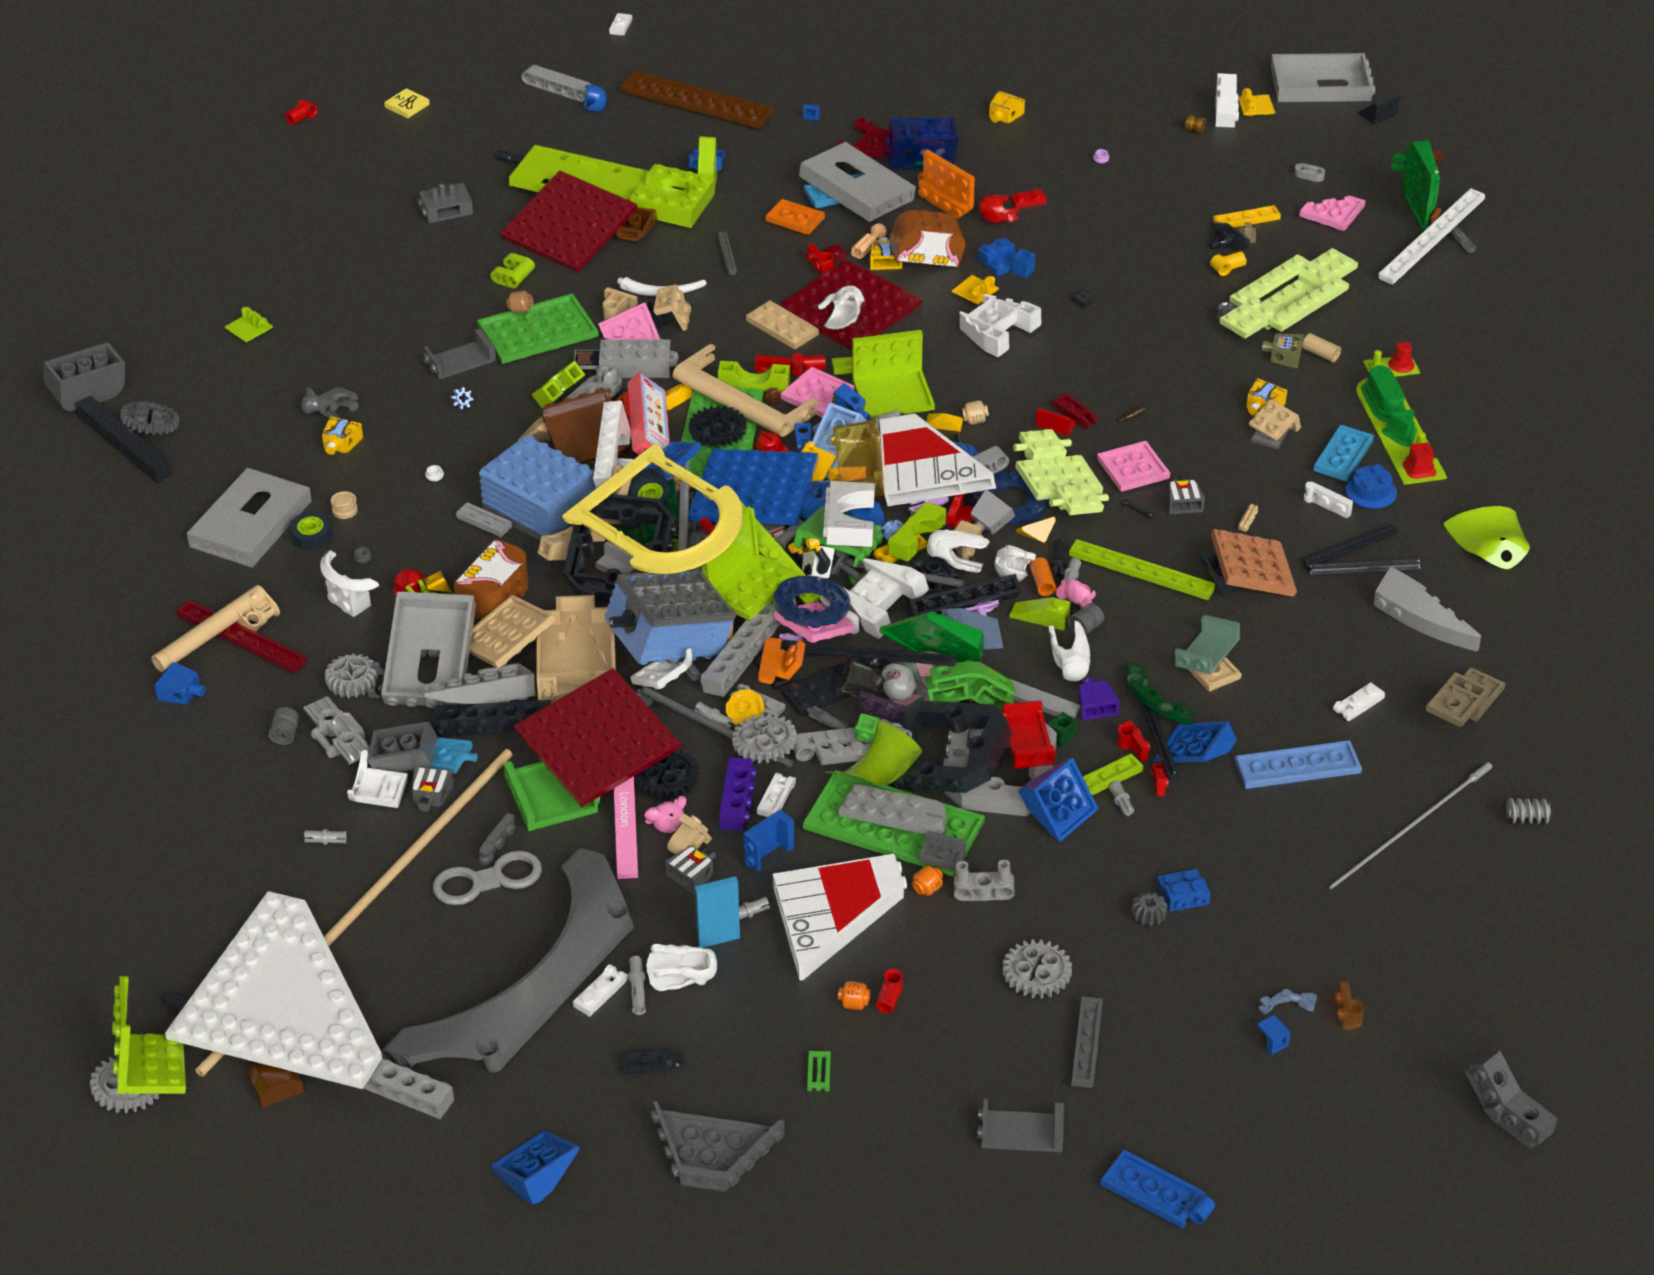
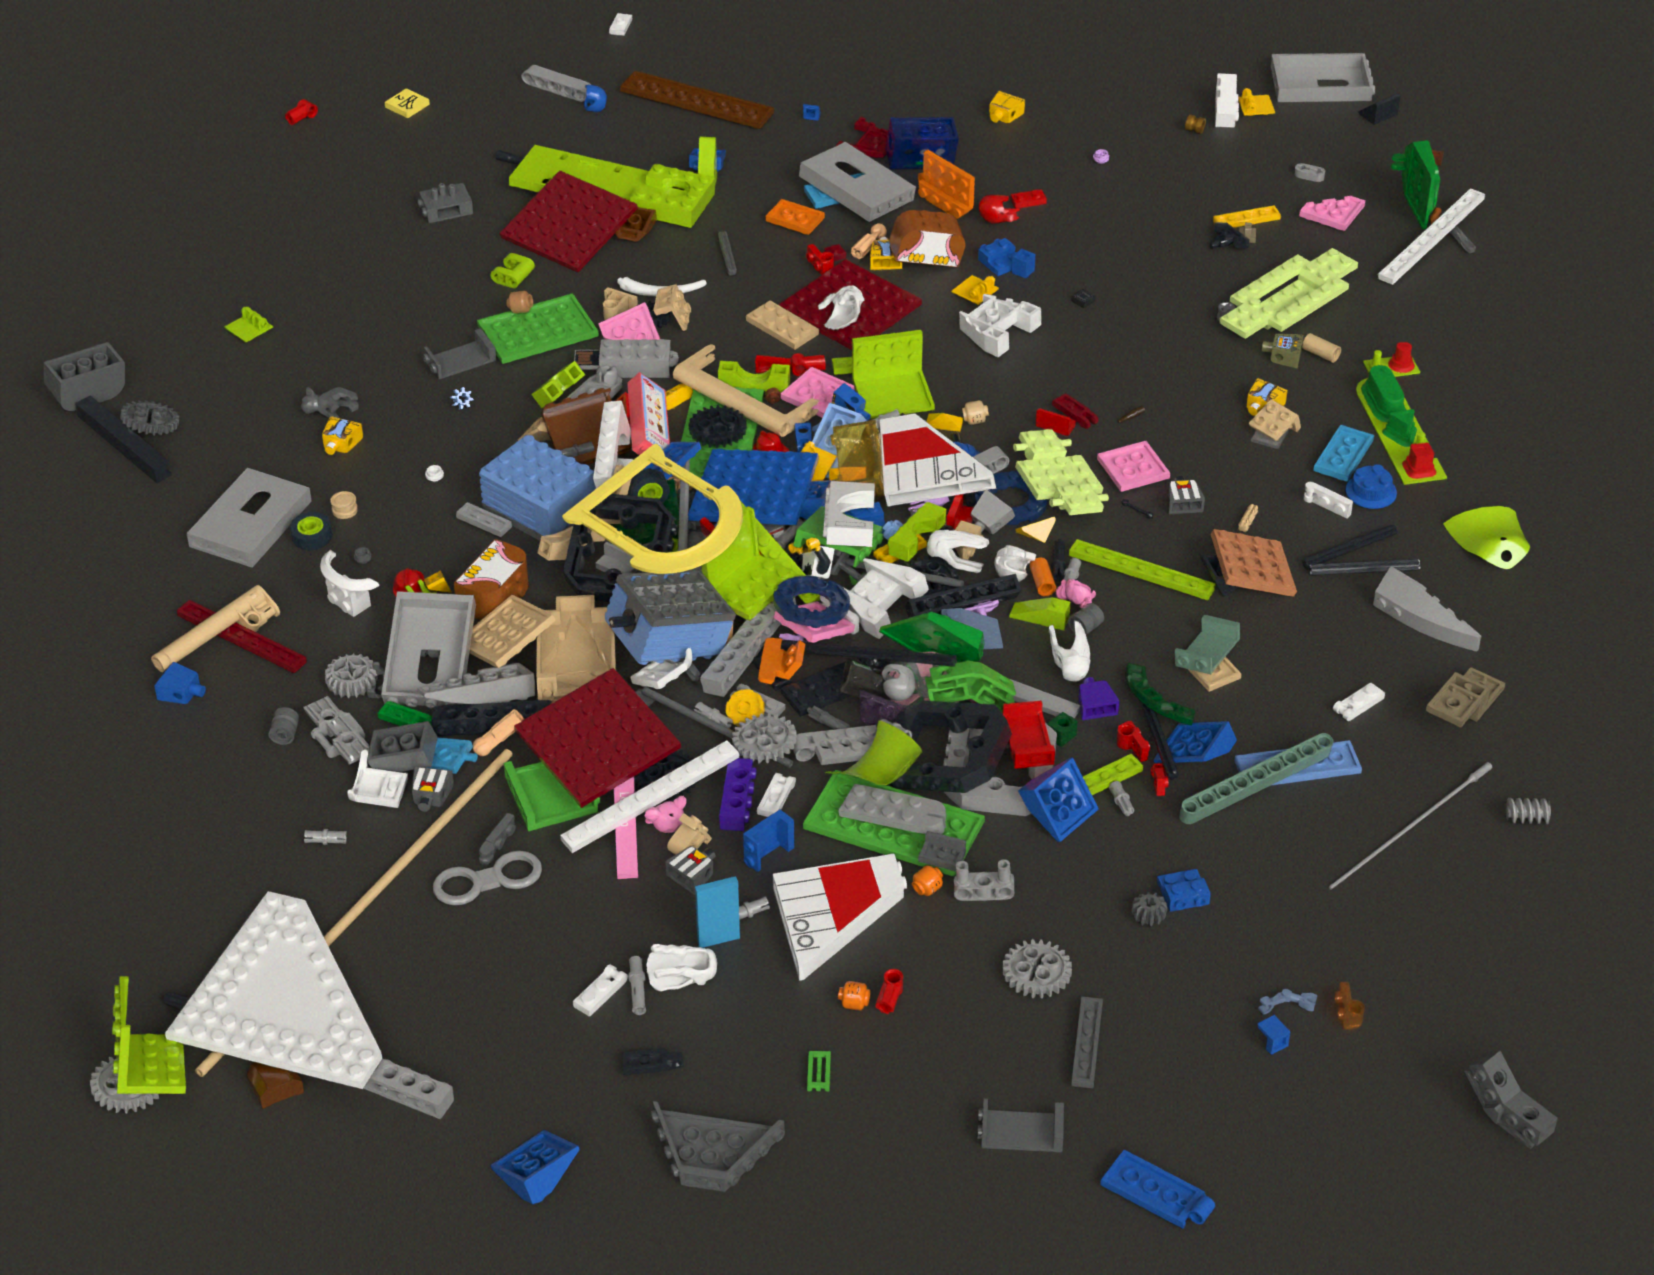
(402, 715): none -> green plate
(498, 733): none -> light nougat piece
(510, 1019): dark grey panel -> none
(578, 449): none -> dark grey axle
(649, 796): none -> white plate
(866, 728): bright green bracket -> none
(1225, 264): yellow piece -> none
(1248, 780): none -> sand green beam

